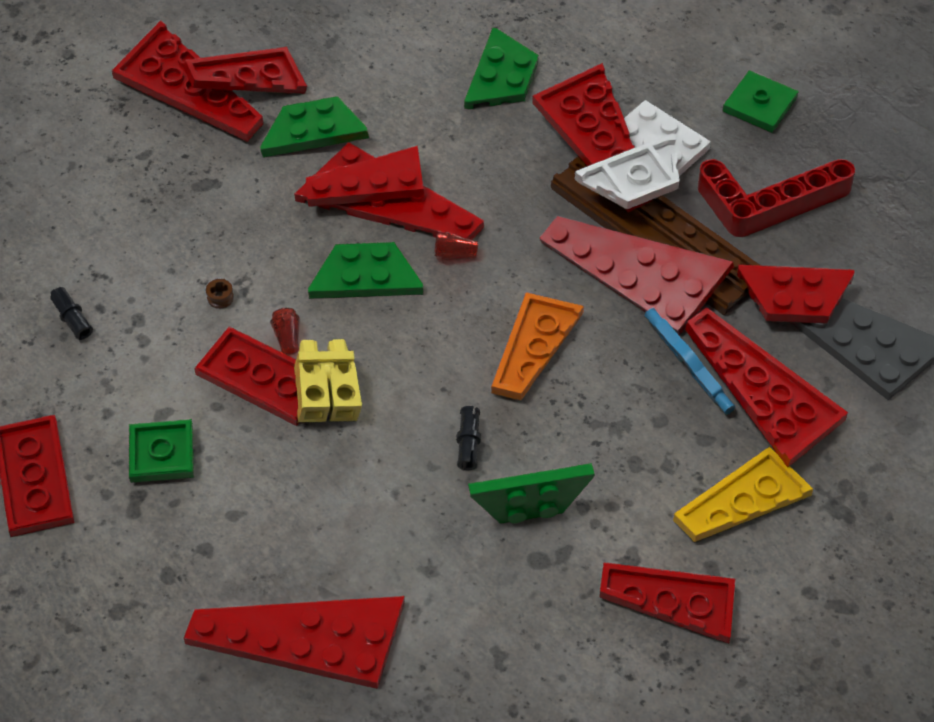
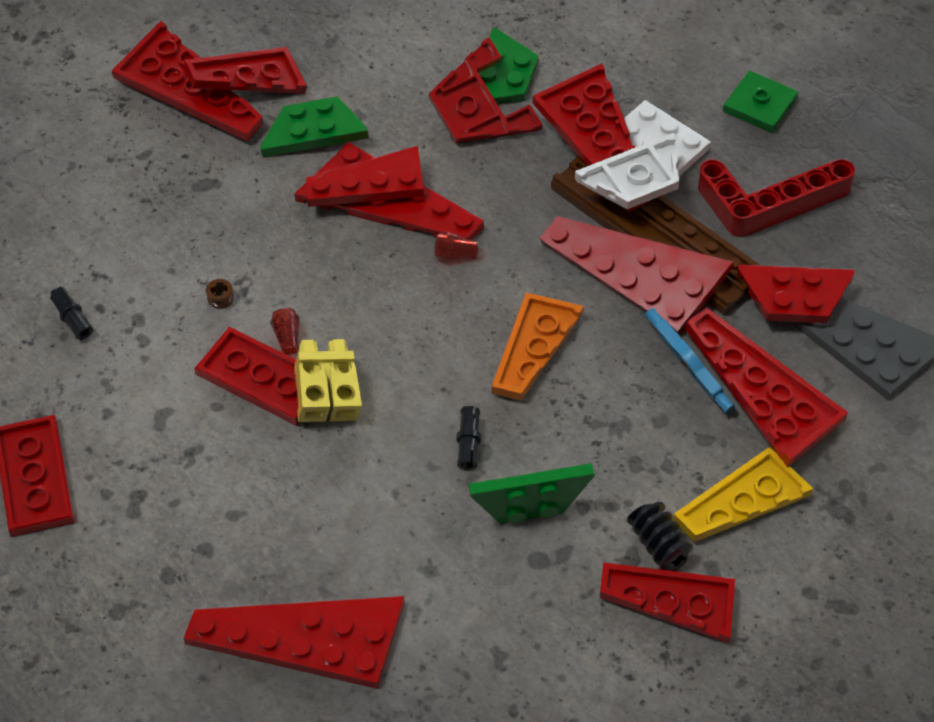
(161, 451): green plate -> none
(365, 272): green wing -> none
(469, 107): none -> red wing
(660, 535): none -> black piece

